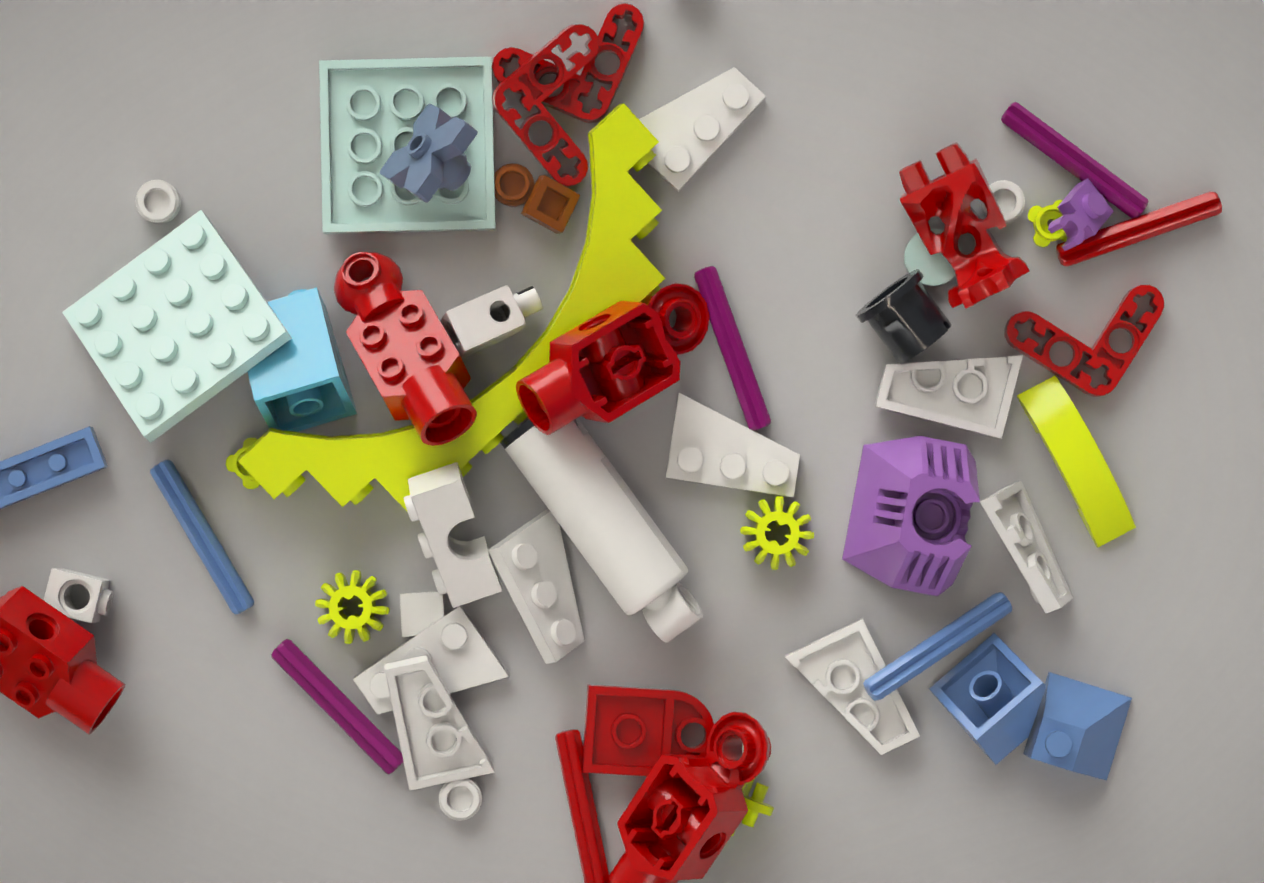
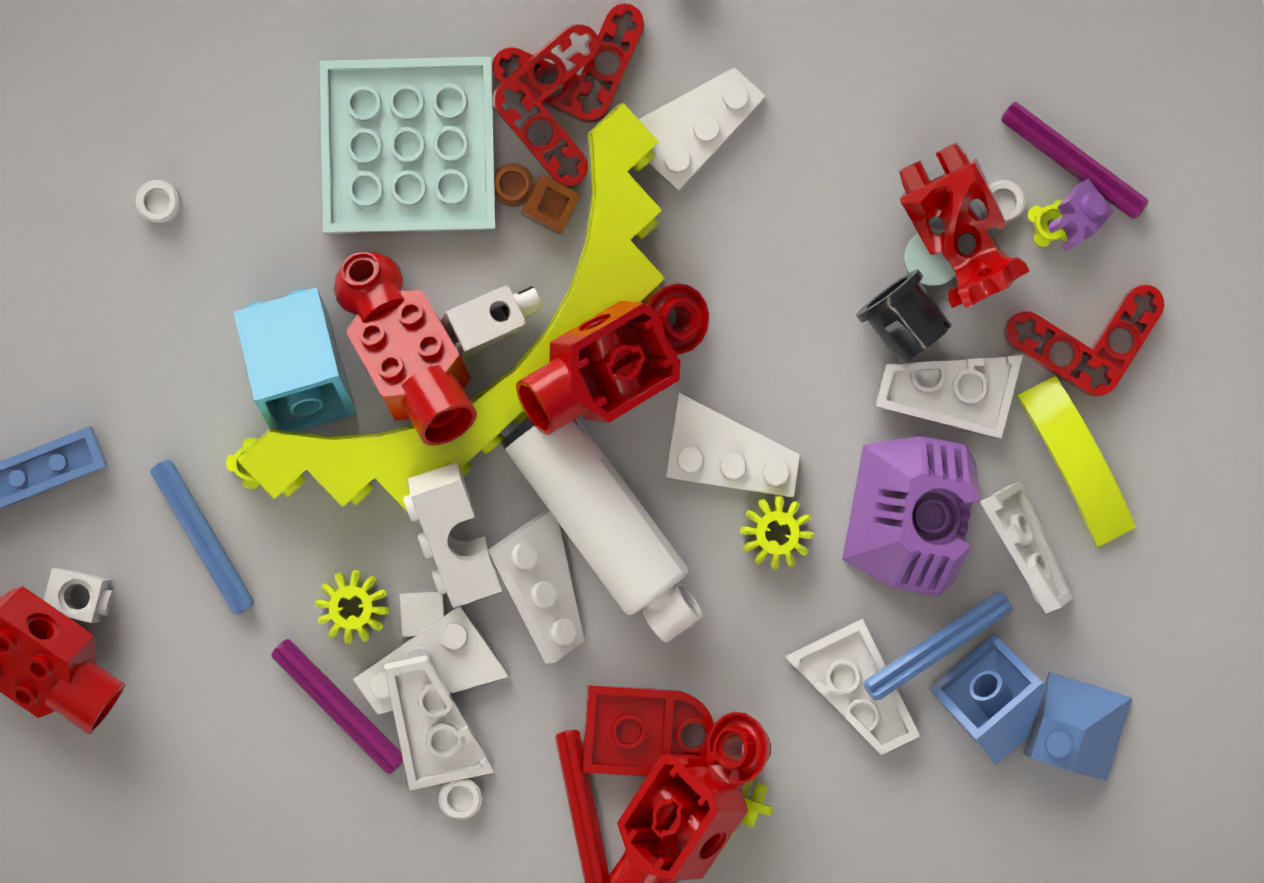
(176, 326): light aqua plate -> none
(432, 156): sand blue plant -> none
(732, 348): magenta axle -> none
(1142, 228): red axle -> none

